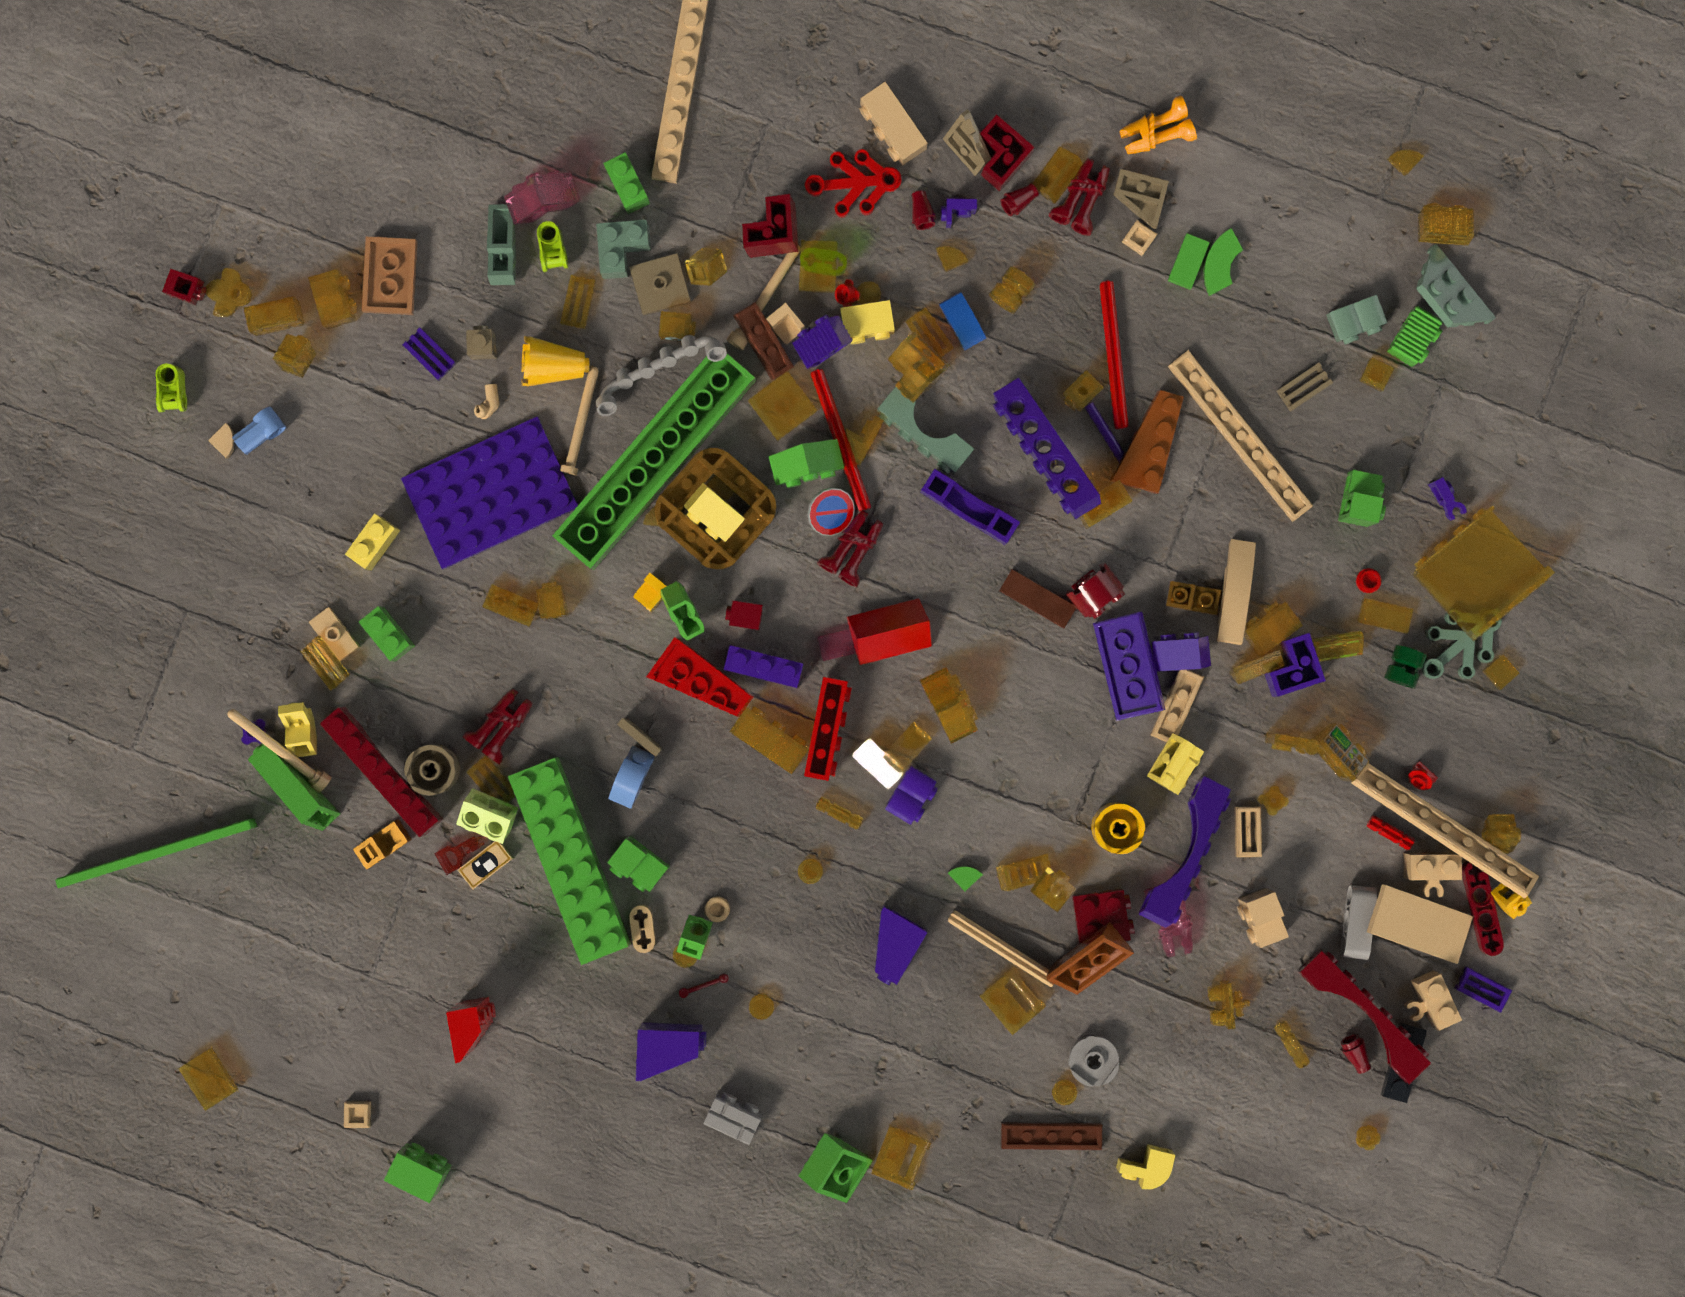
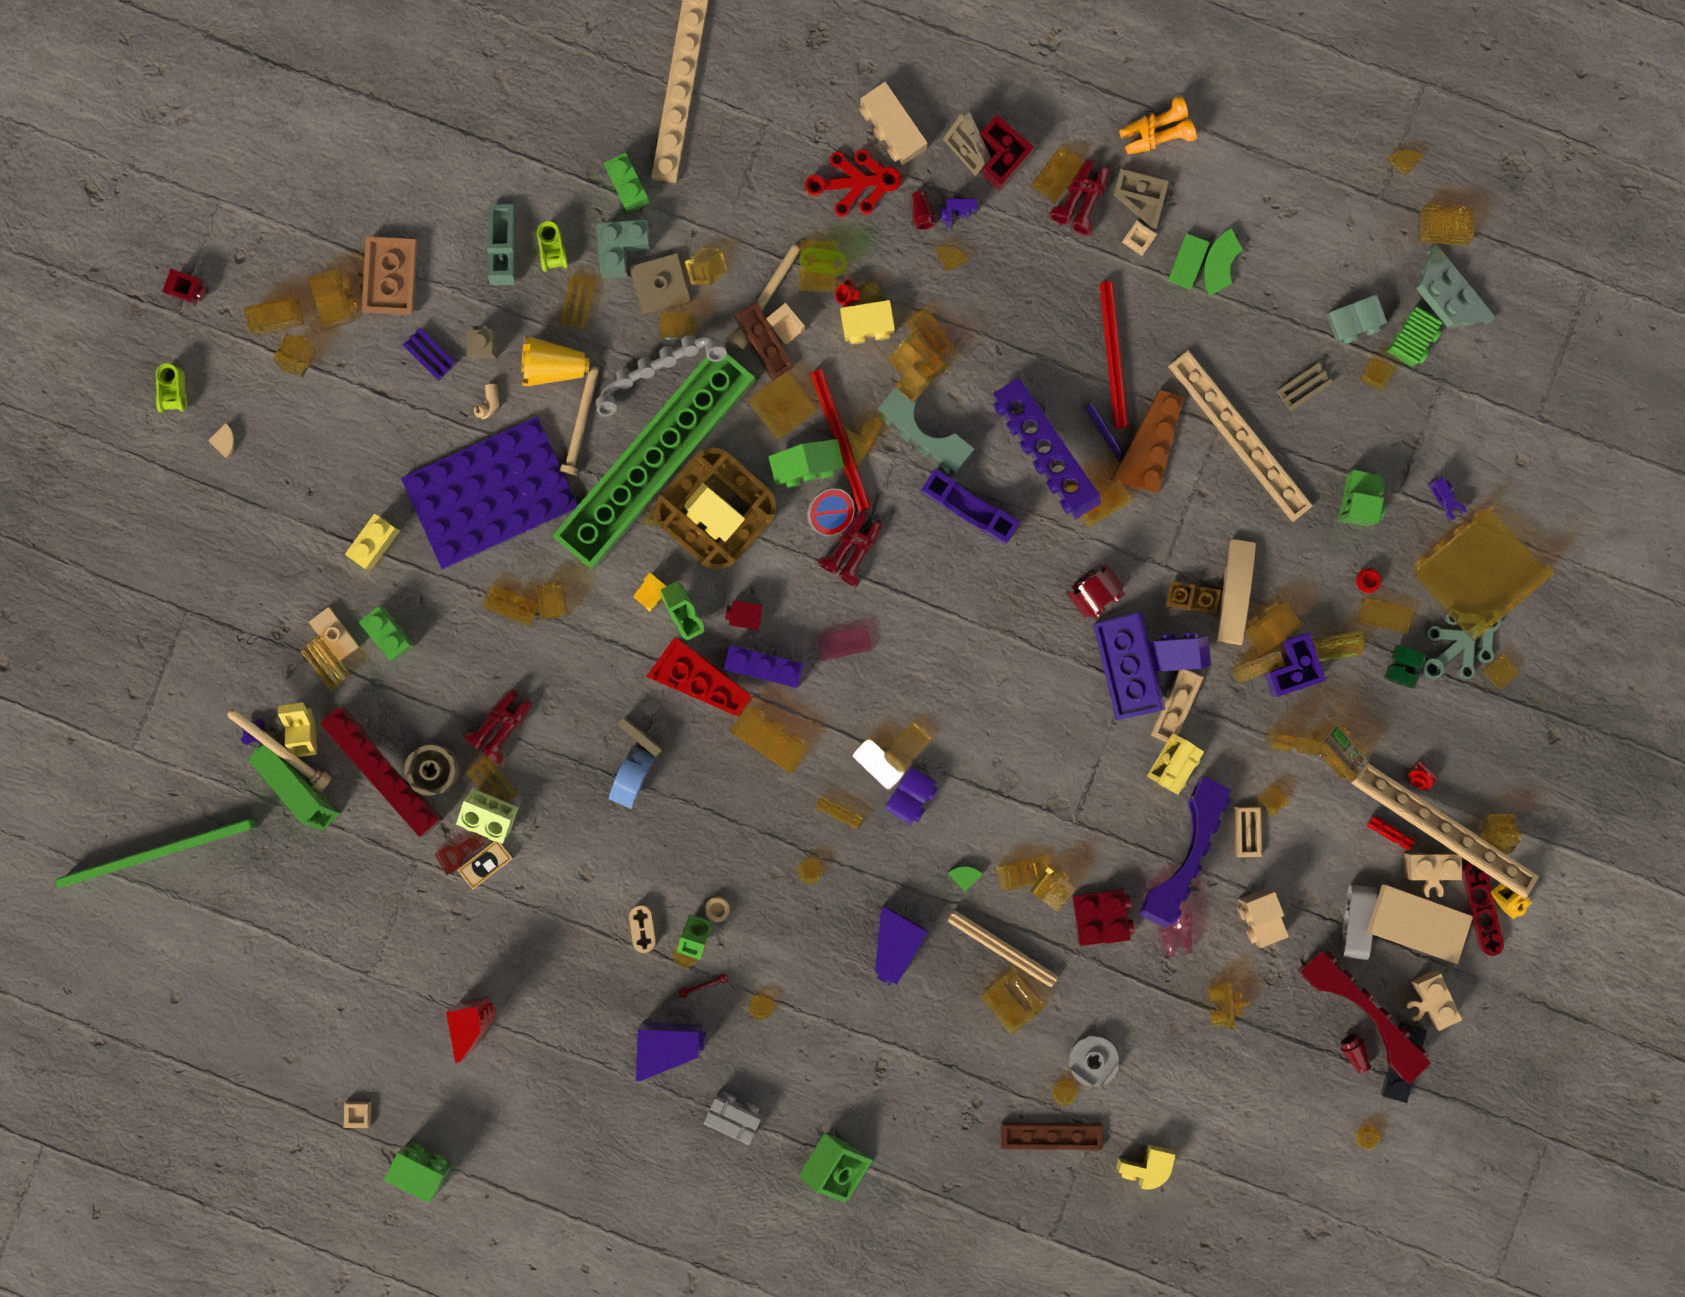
(208, 1079): clear yellow plate -> none
(225, 292): clear yellow plate -> none
(264, 426): medium blue piece -> none
(382, 844): pearl gold slope -> none
(541, 195): clear pink brick -> none
(569, 860): bright green brick -> none
(639, 863): bright green brick -> none
(776, 234): dark red brick -> none
(822, 341): dark purple brick -> none
(826, 727): red brick -> none
(890, 631): red slope -> none
(893, 1153): clear yellow plate -> none
(950, 704): clear yellow brick -> none
(962, 320): blue slope -> none
(1012, 289): clear yellow wheel -> none
(1017, 200): dark red cone -> none
(1037, 599): copper tile -> none
(1082, 391): clear yellow brick -> none
(1090, 960): dark orange slope -> none
(1132, 831): yellow brick -> none
(1292, 1044): clear yellow axle -> none
(1464, 979): dark purple tile -> none

